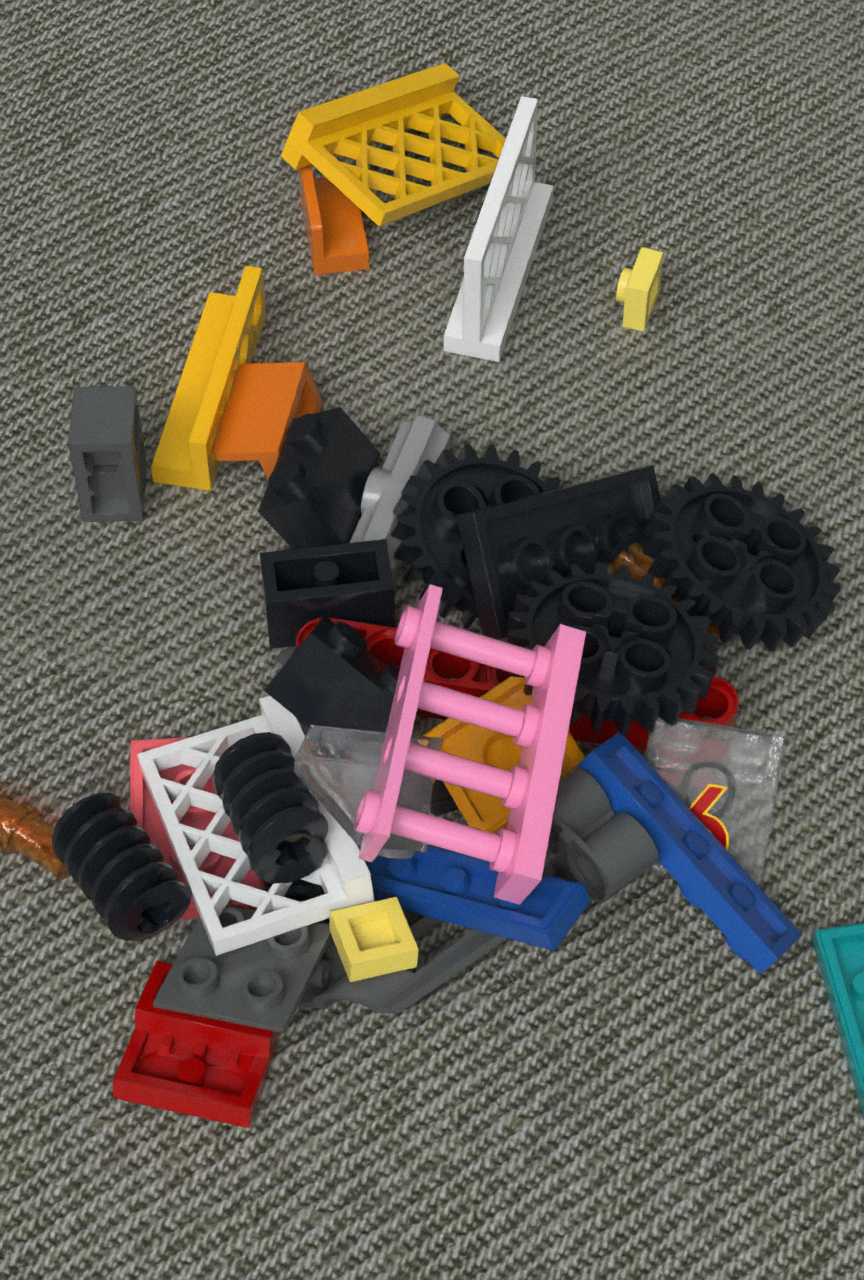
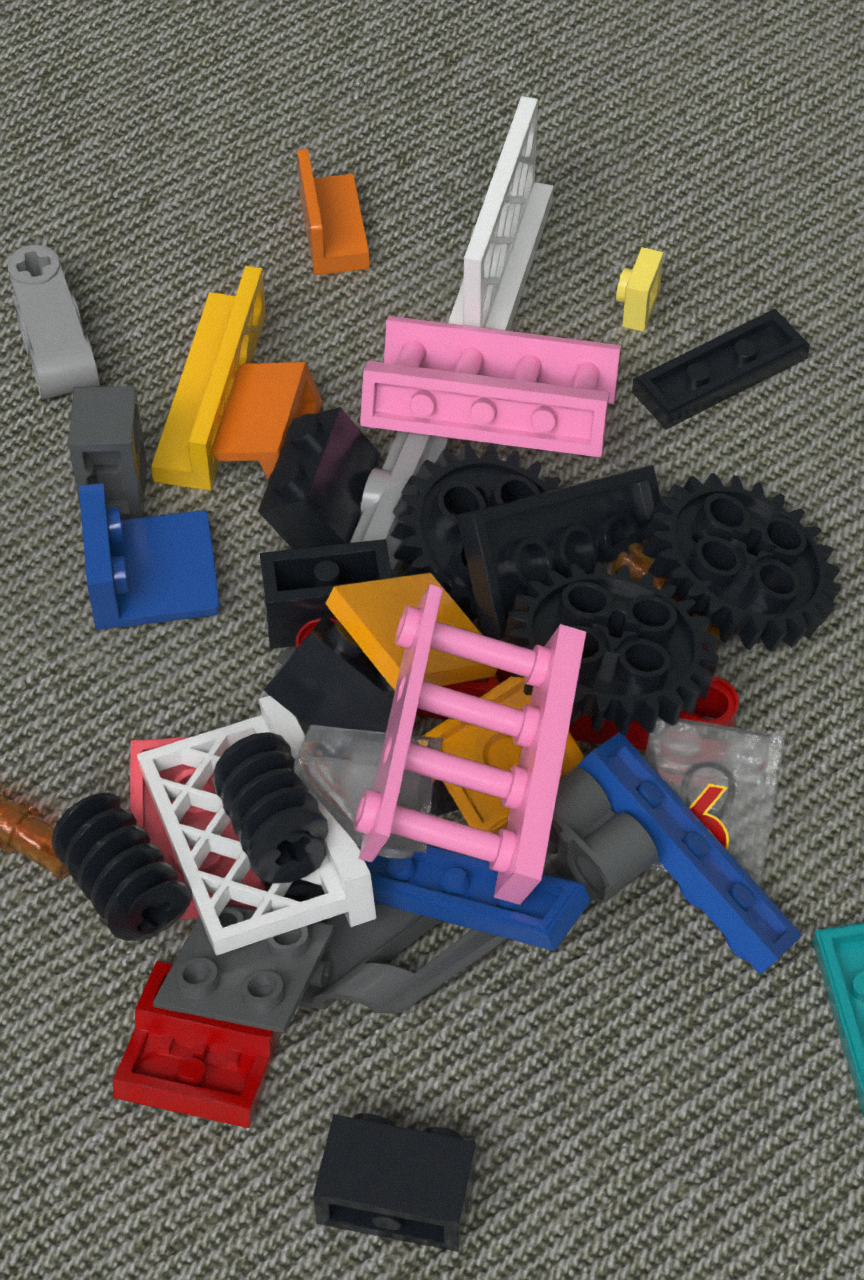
(50, 323): none -> light grey piece
(146, 565): none -> blue bracket
(372, 615): none -> light orange tile
(373, 939): light yellow plate -> none
(382, 116): yellow fence -> none
(395, 1181): none -> black brick
(491, 386): none -> bright pink fence
(720, 368): none -> black tile

